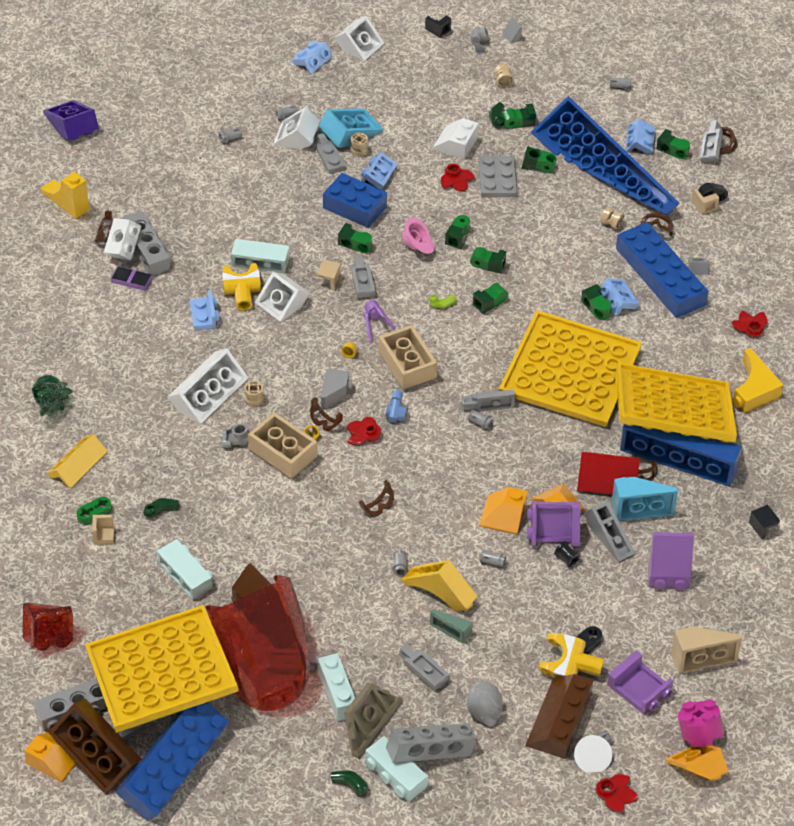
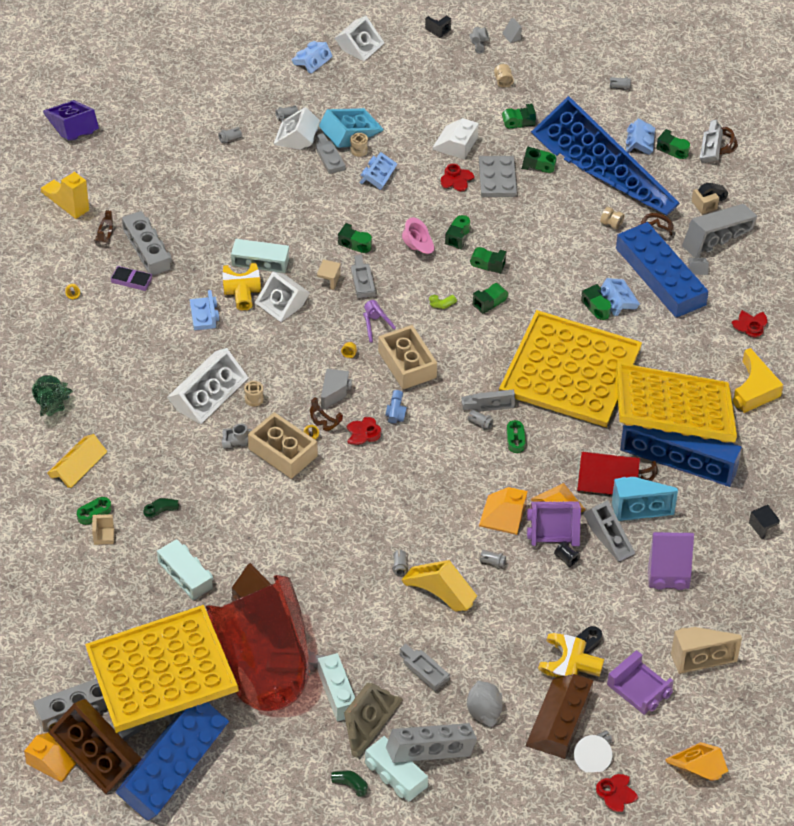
(47, 625): clear red piece -> none
(68, 291): none -> yellow hinge
(122, 239): white brick -> none
(355, 200): blue brick -> none
(387, 489): reddish brown helmet -> none
(451, 625): sand green slope -> none
(495, 115): dark green arm -> none
(511, 436): none -> green beam
(700, 722): dark pink brick -> none
(717, 228): none -> light grey wedge

